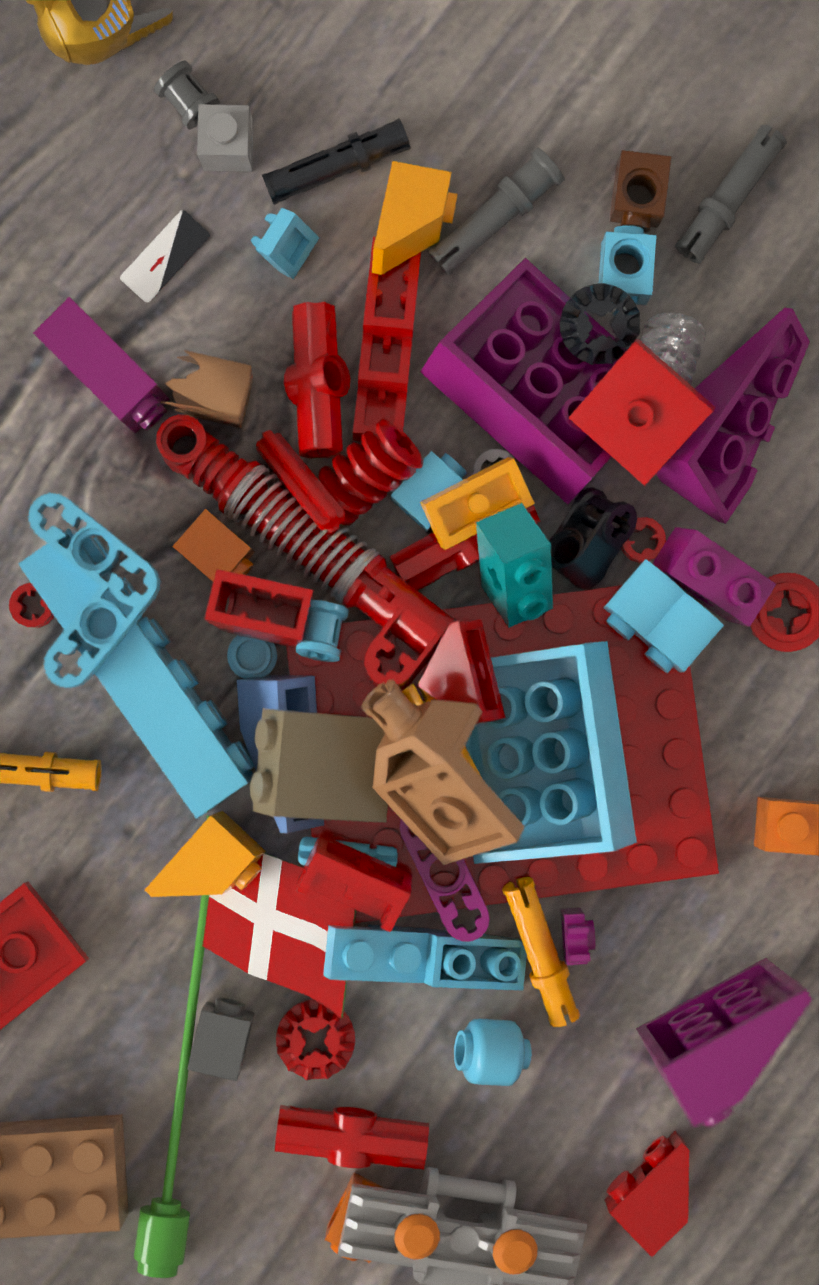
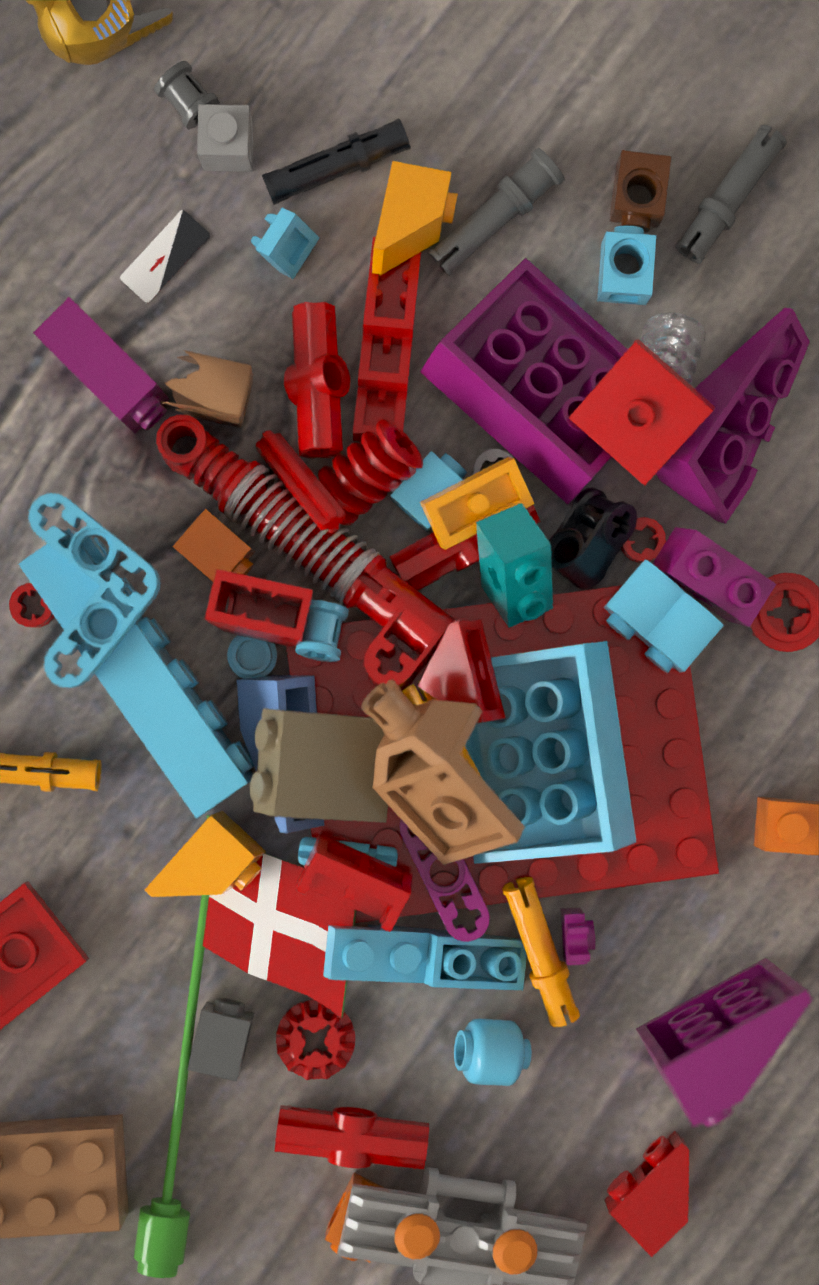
(576, 326): black gear -> none

